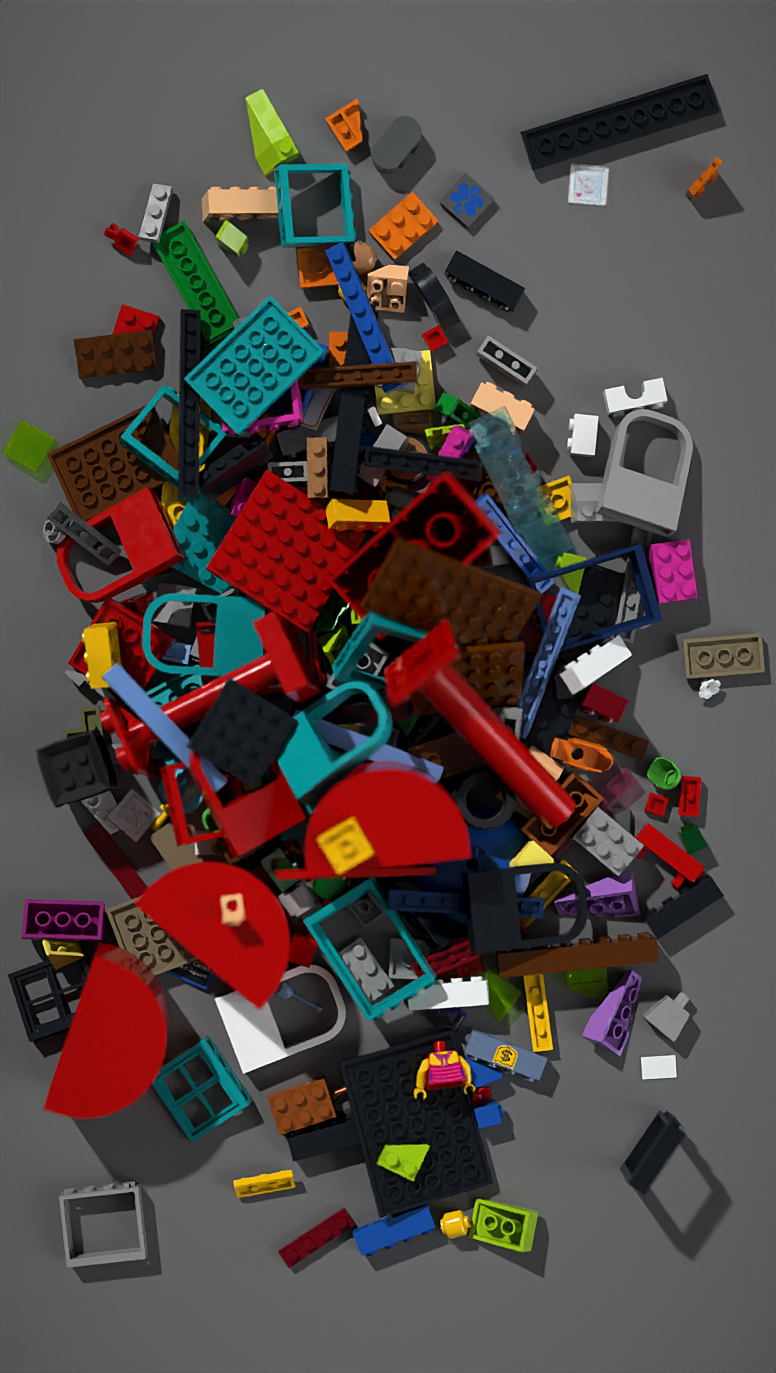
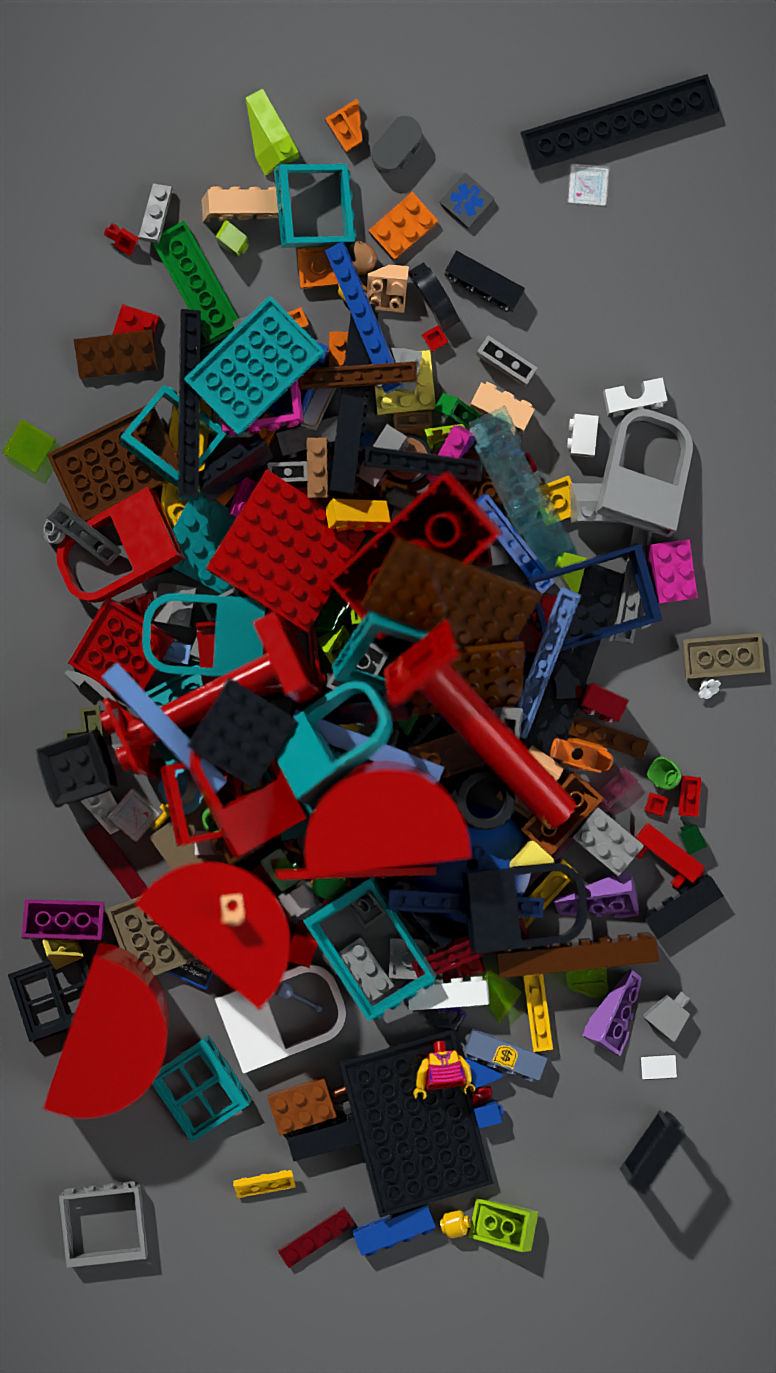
(101, 651): yellow brick -> none
(345, 845): yellow plate -> none
(372, 412): white tile -> none
(403, 1159): lime wing -> none
(596, 664): white brick -> none
(708, 175): orange wing -> none

